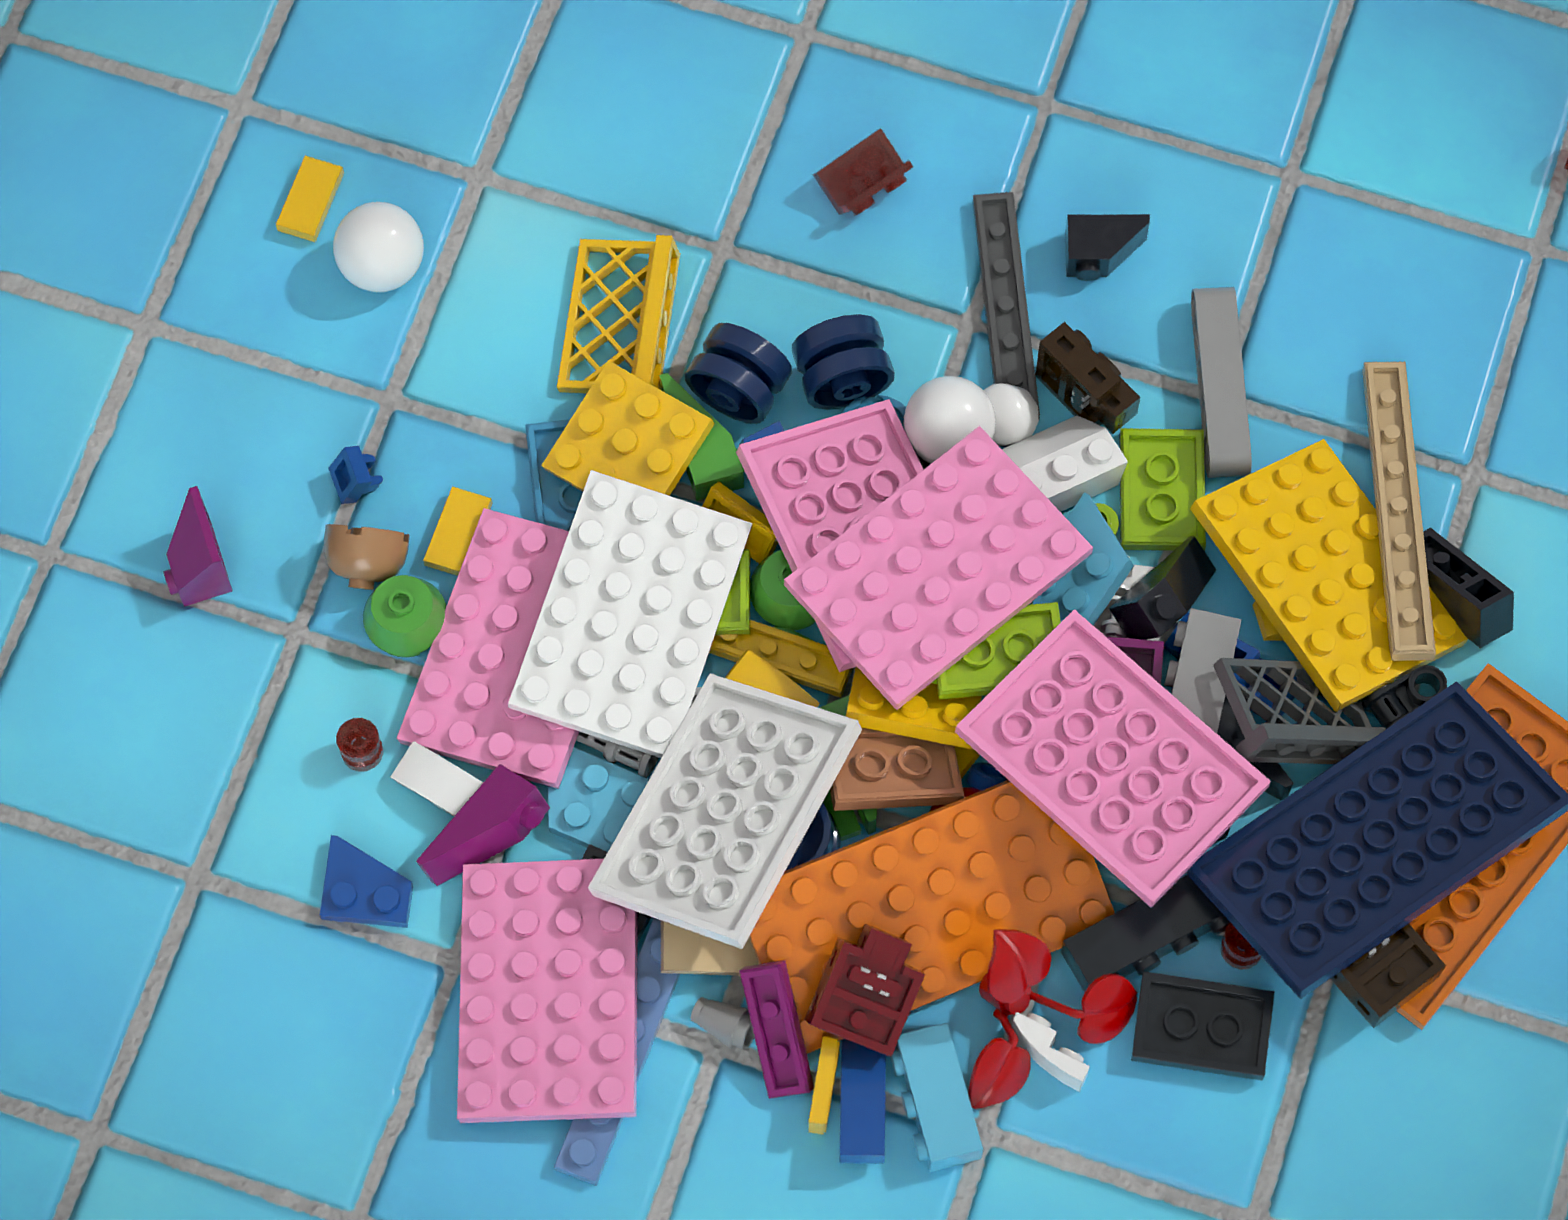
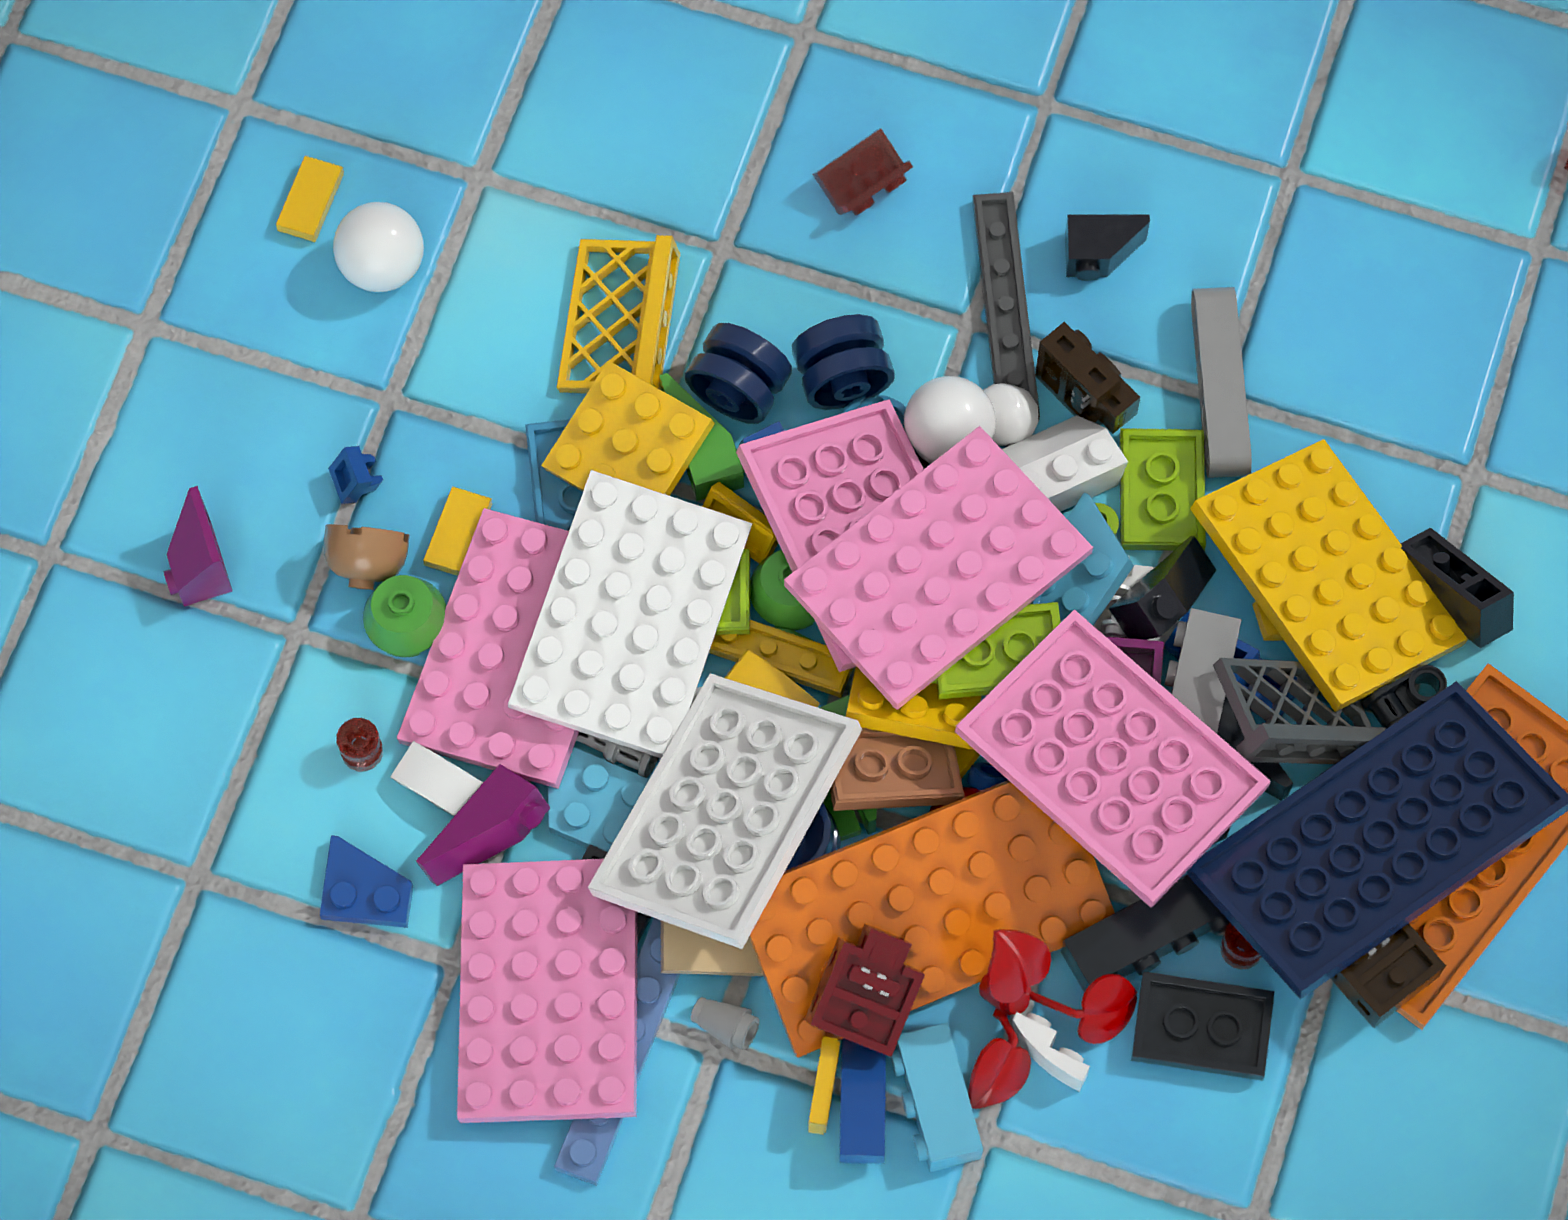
(776, 1029): magenta tile -> none
(1398, 512): tan tile -> none

